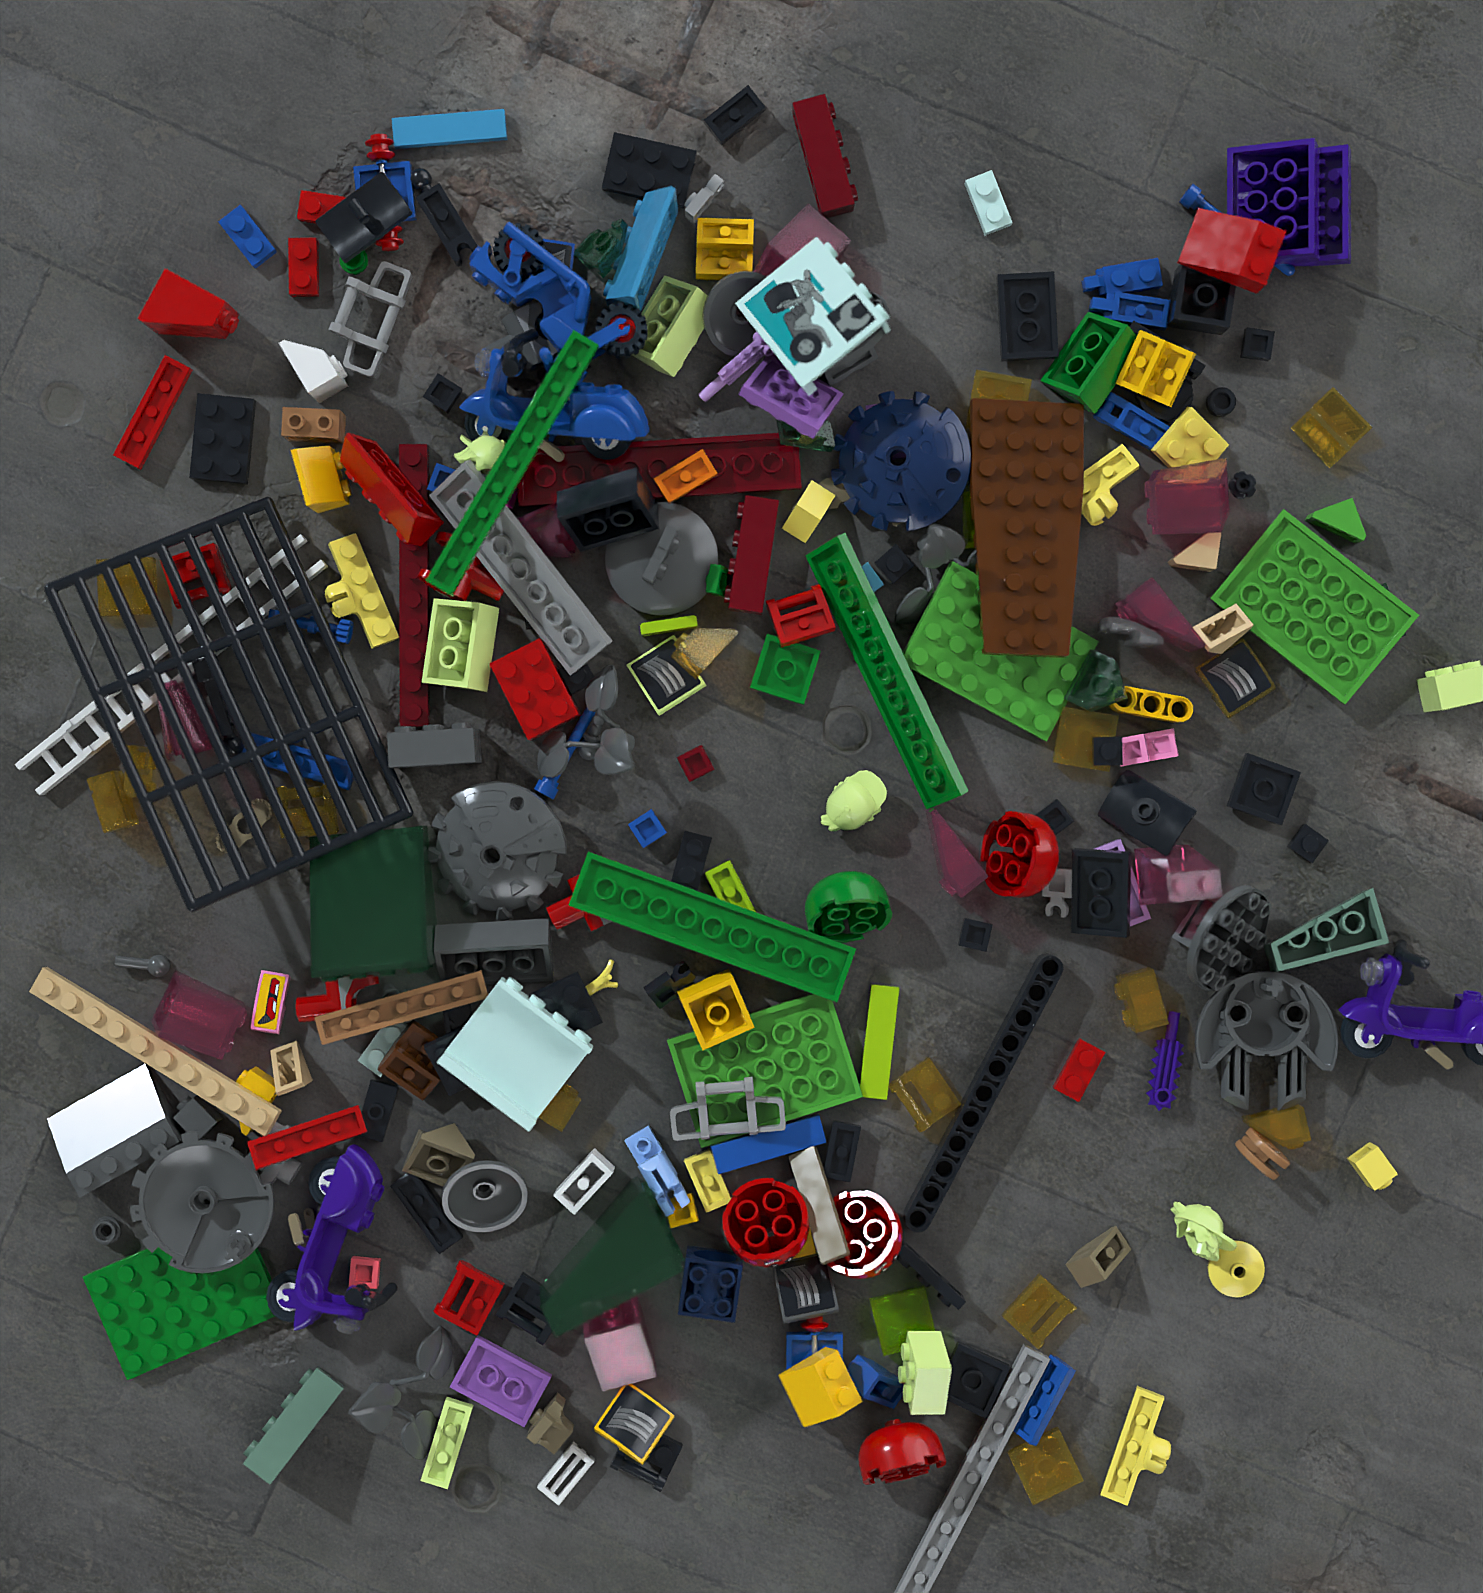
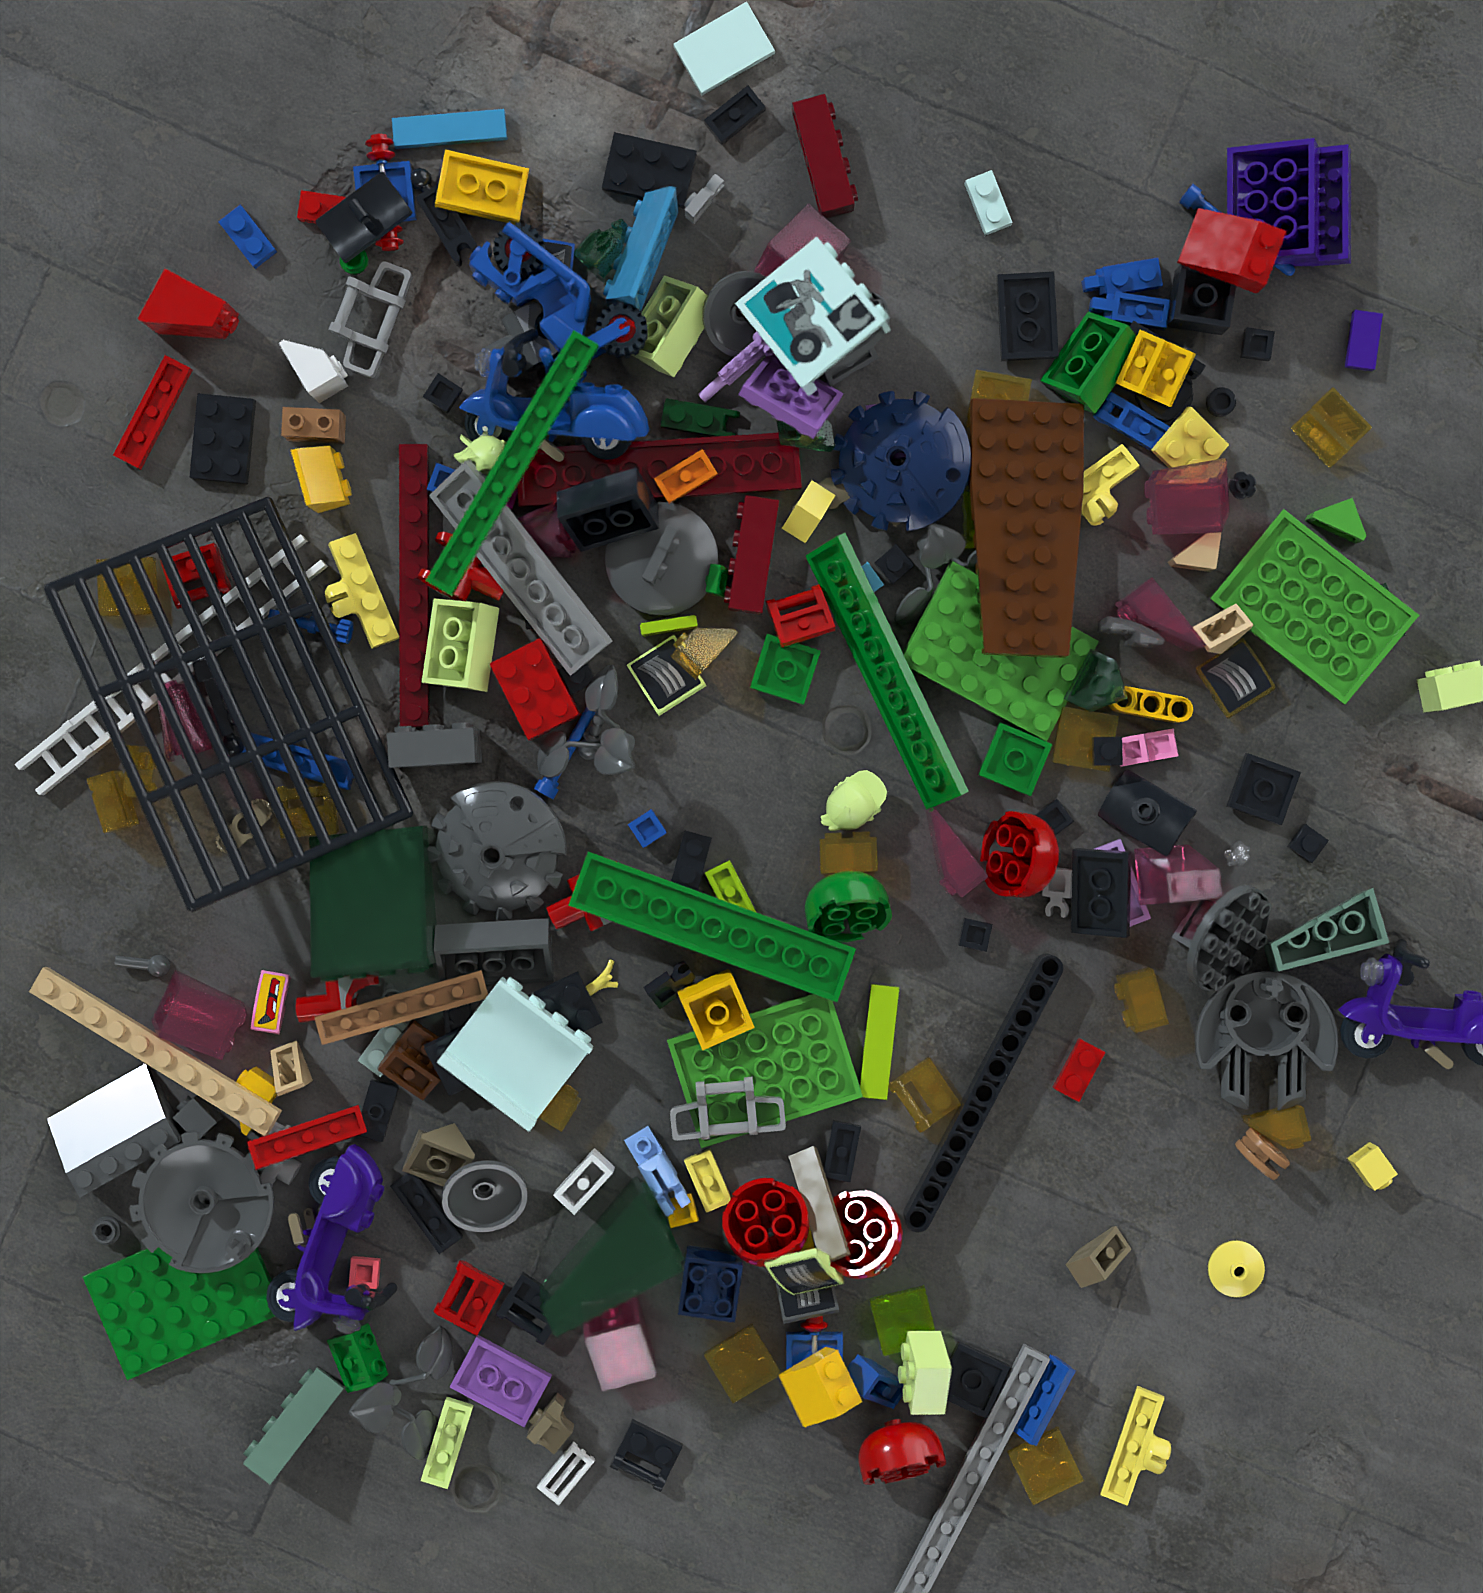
(303, 267): red plate -> none
(358, 1359): none -> green bracket
(389, 490): red slope -> none
(481, 187): none -> yellow tile
(634, 1422): slope -> none
(695, 763): dark red tile -> none
(696, 418): none -> dark green hinge
(723, 247): yellow slope -> none
(724, 48): none -> light aqua tile
(742, 1363): none -> clear yellow plate
(768, 1145): blue tile -> none
(804, 1271): none -> slope
(848, 853): none -> clear yellow brick
(929, 1276): black plate -> none
(1015, 759): none -> green plate
(1032, 1305): clear yellow plate -> none
(1166, 1063): dark purple piece -> none
(1202, 1230): yellowish green hair -> none
(1237, 854): none -> clear plate
(1363, 340): none -> dark purple tile

